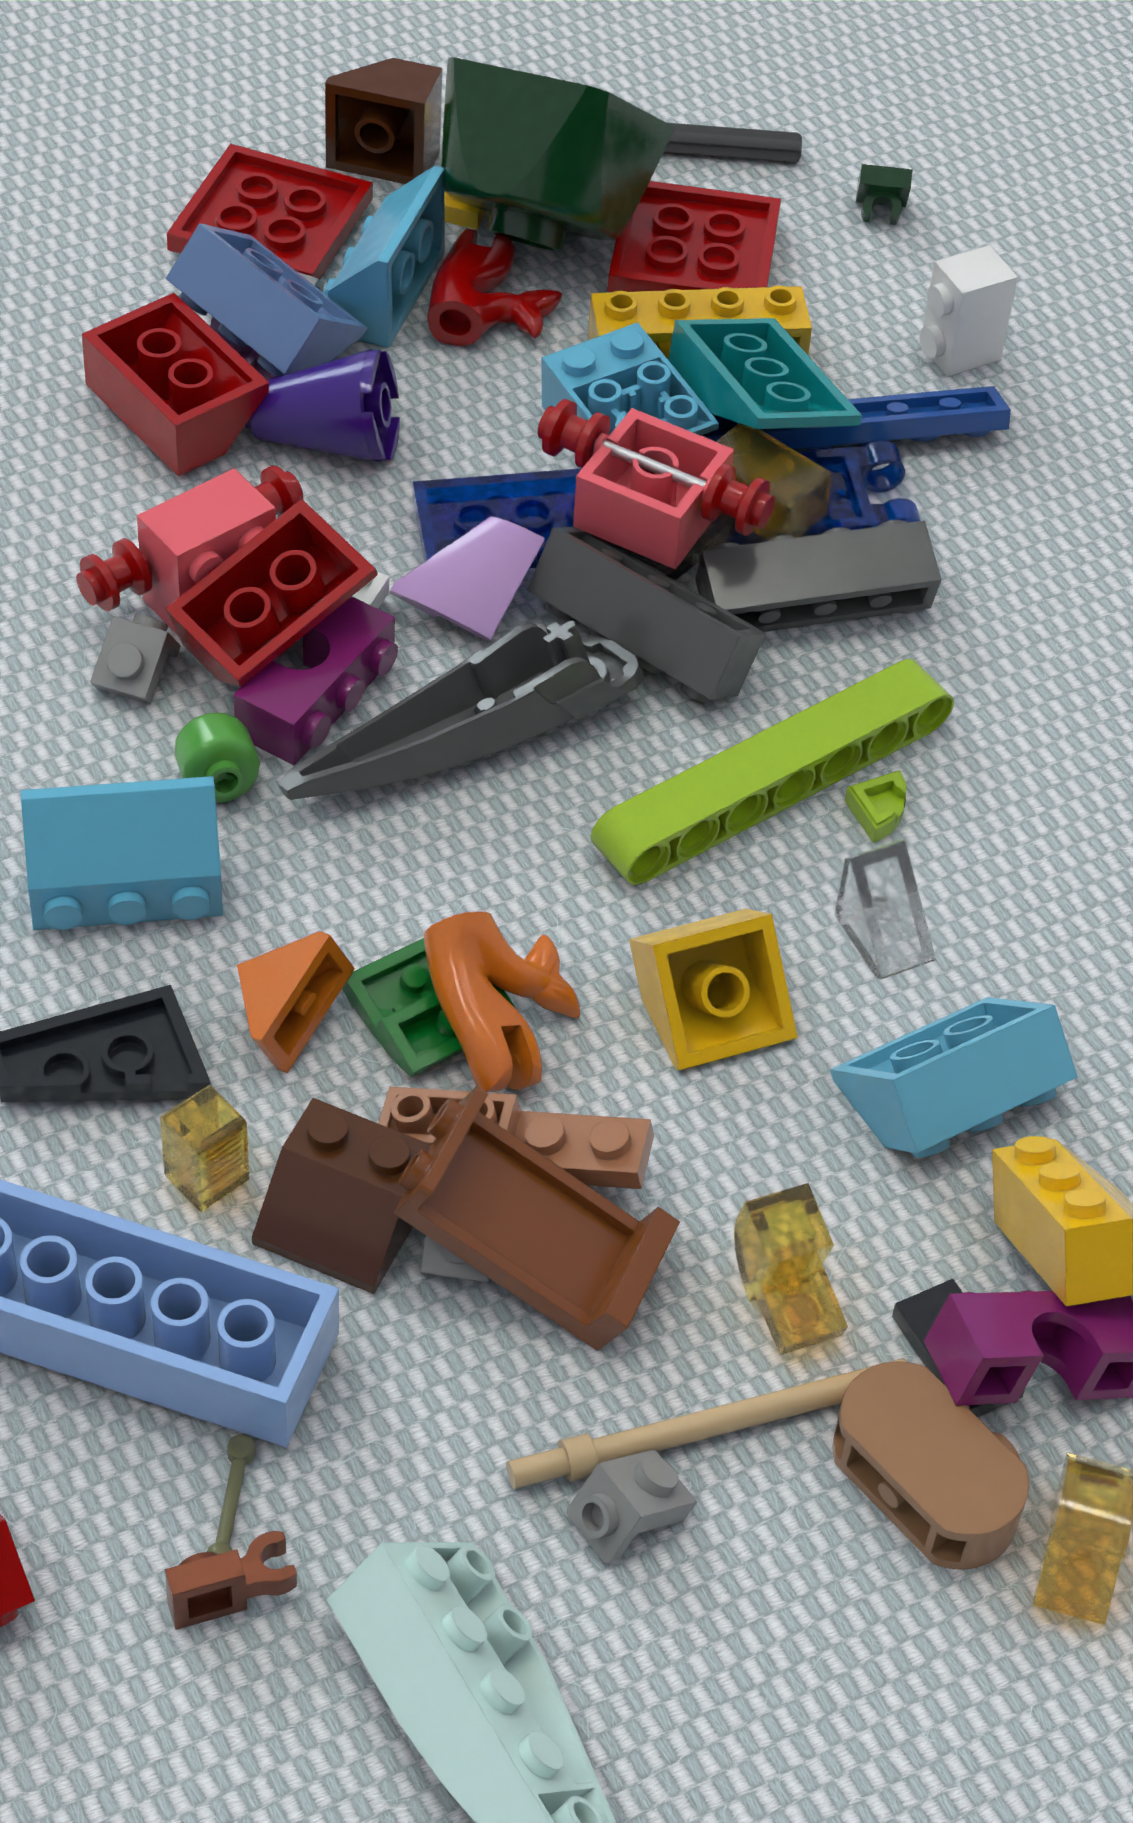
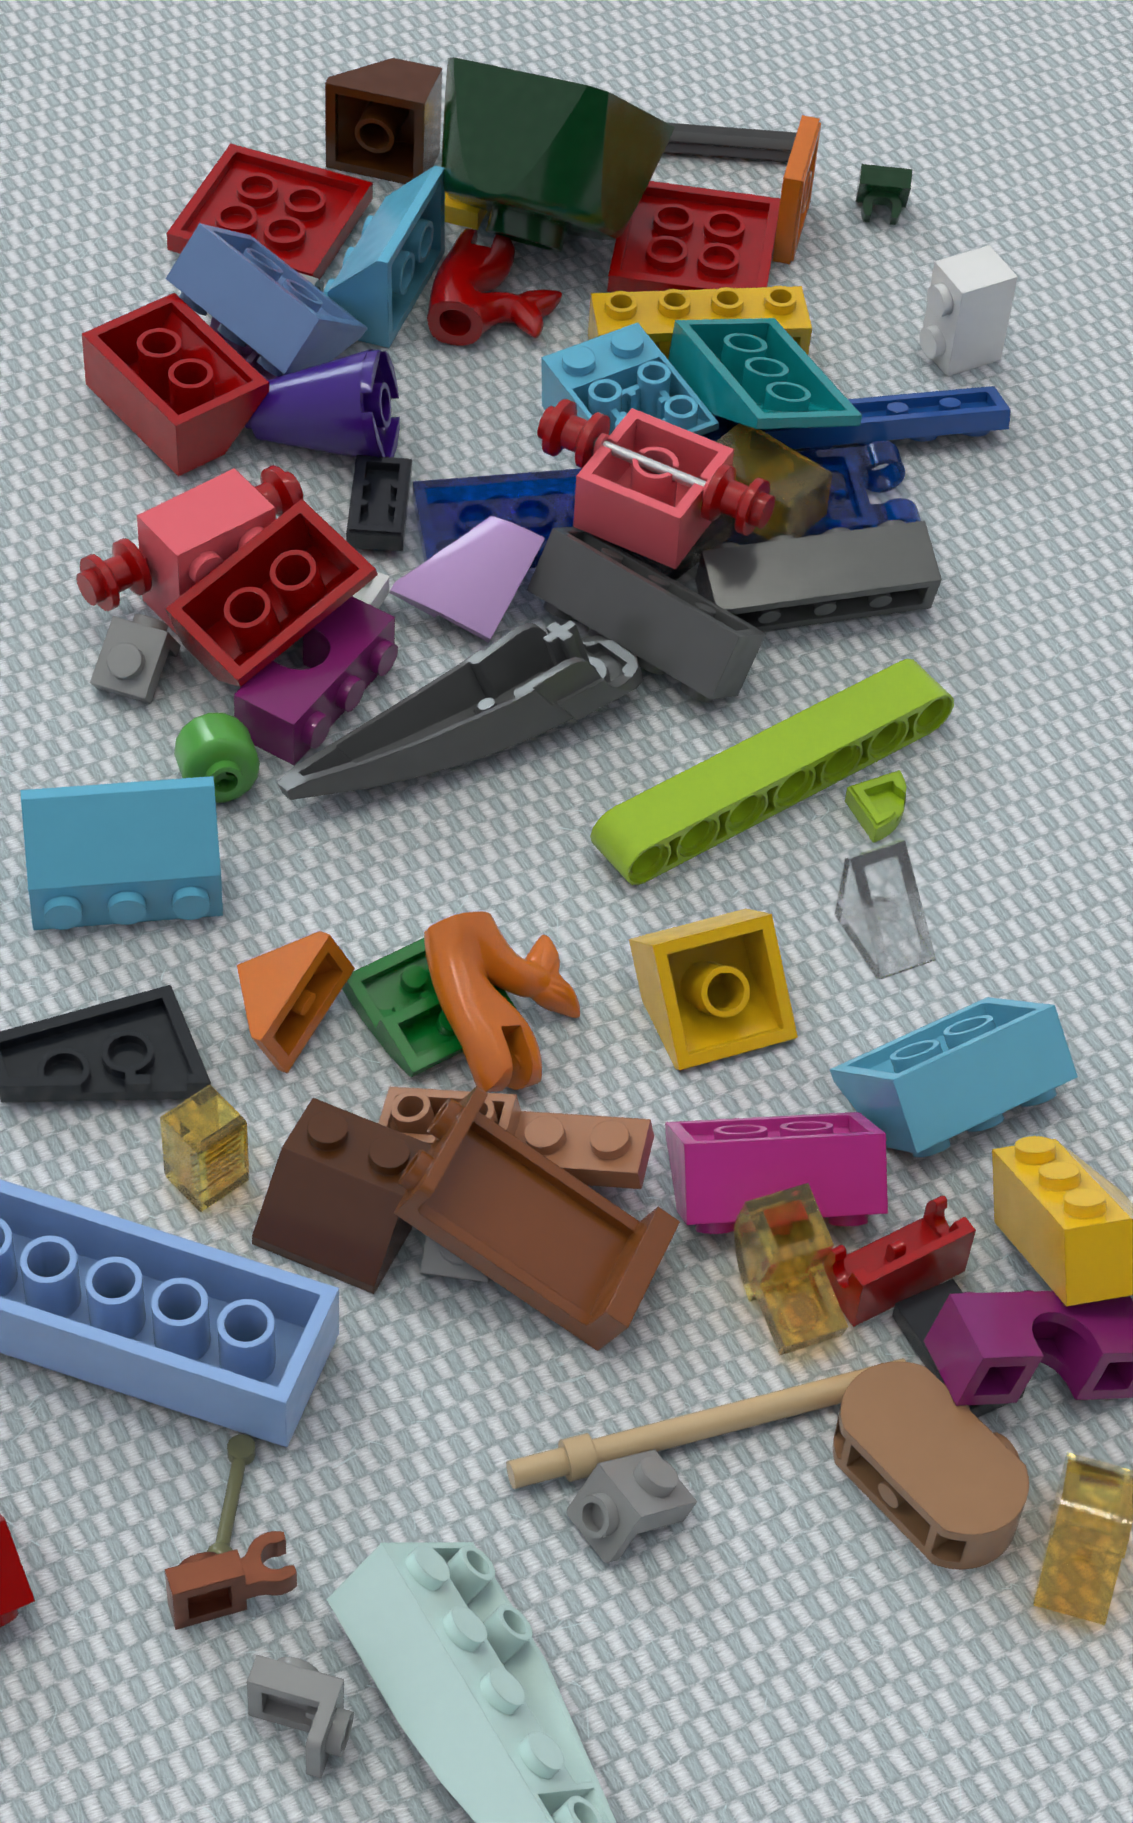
(304, 1699): none -> light grey bracket
(379, 503): none -> black plate
(739, 1159): none -> dark pink slope
(797, 189): none -> orange tile
(899, 1263): none -> red hinge

